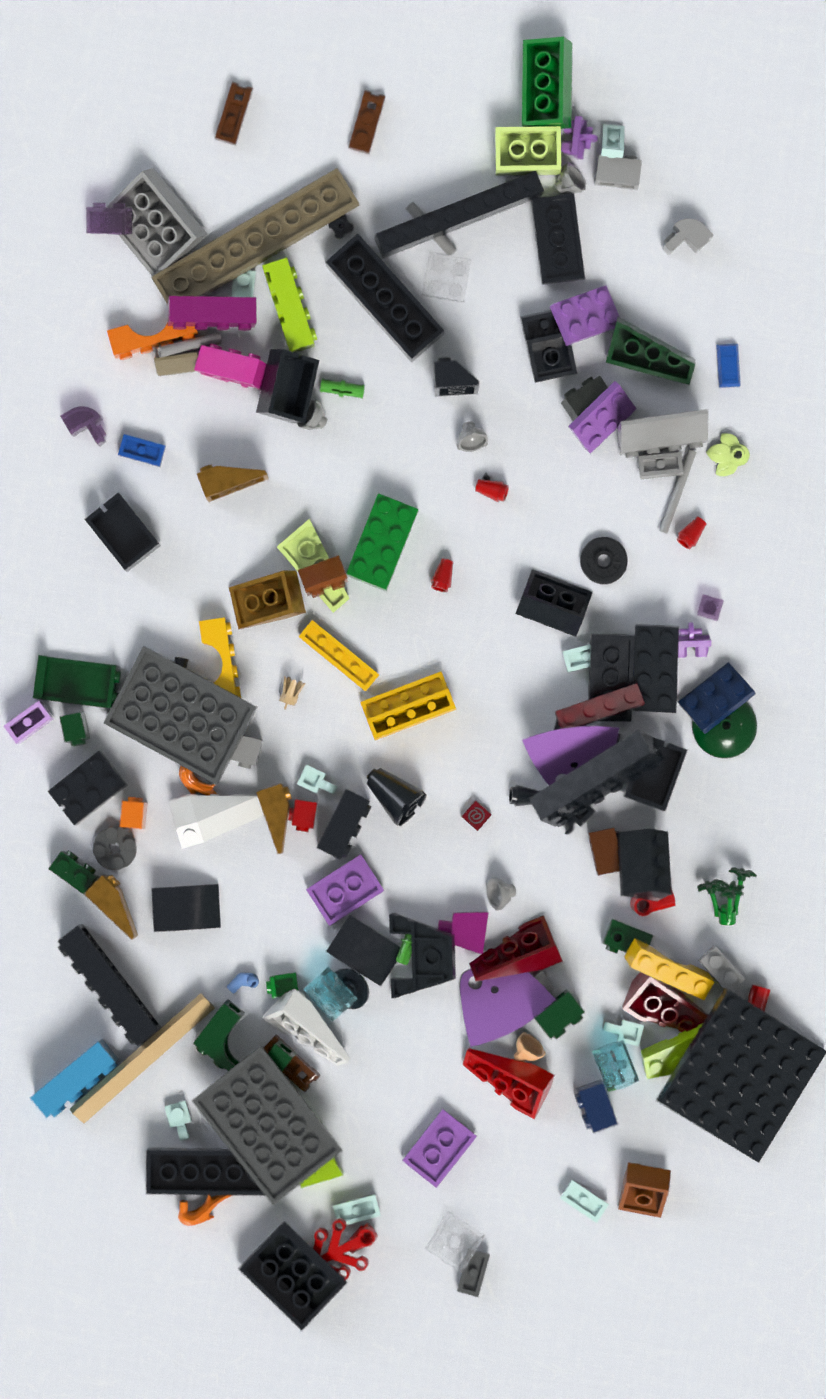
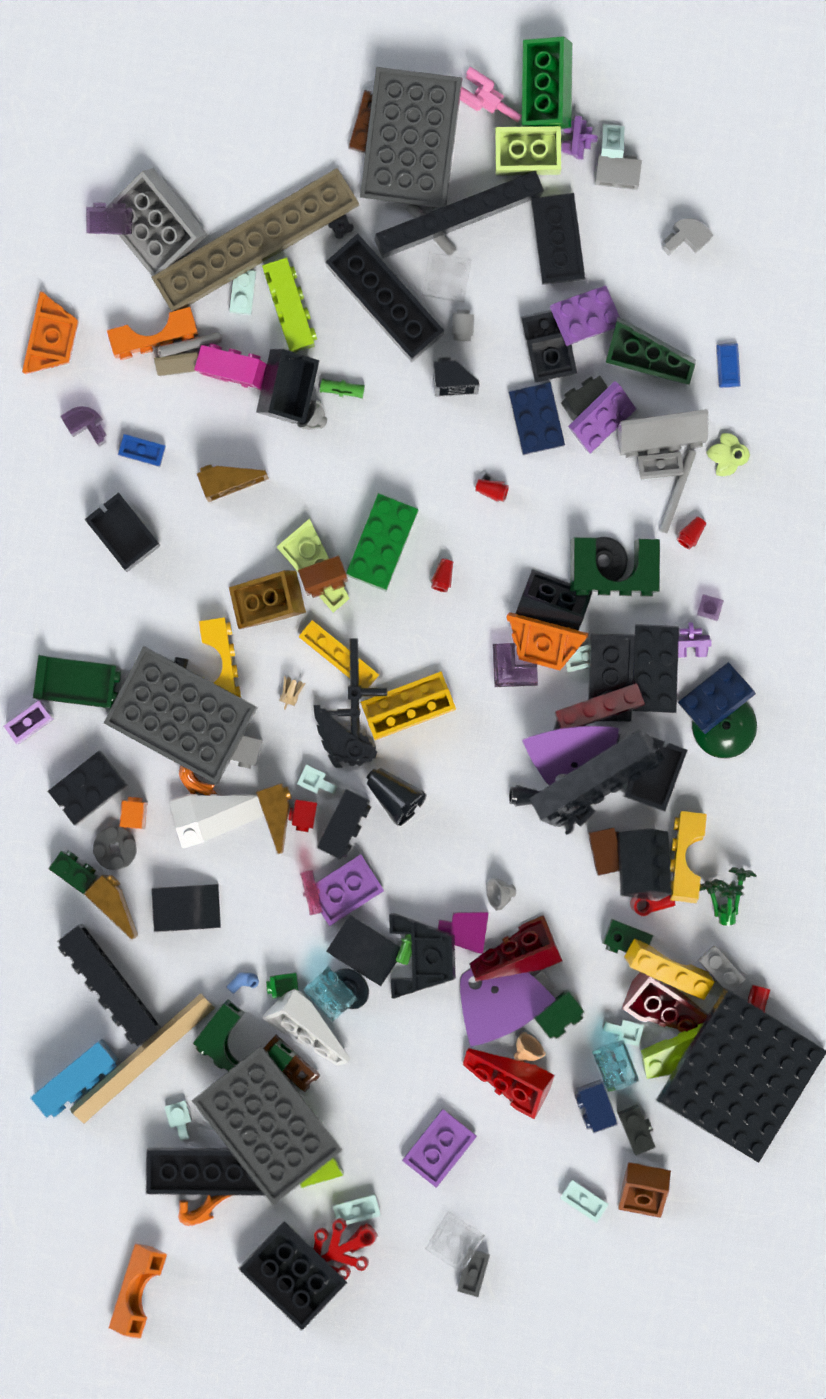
(50, 336): none -> orange wing
(75, 728): dark green brick -> none
(128, 1314): none -> orange arch
(212, 312): magenta brick -> none
(233, 114): reddish brown plate -> none
(311, 892): none -> clear pink pin
(337, 740): none -> black bar
(411, 137): none -> dark grey plate
(462, 325): none -> light grey brick
(471, 438): light grey piece -> none
(476, 815): dark red tile -> none
(486, 96): none -> bright pink plant
(507, 673): none -> clear purple brick
(536, 418): none -> dark blue plate
(543, 641): none -> orange wing
(570, 180): light grey piece -> none
(587, 578): none -> dark green arch
(637, 1129): none -> pearl dark grey brick
(685, 883): none -> yellow arch

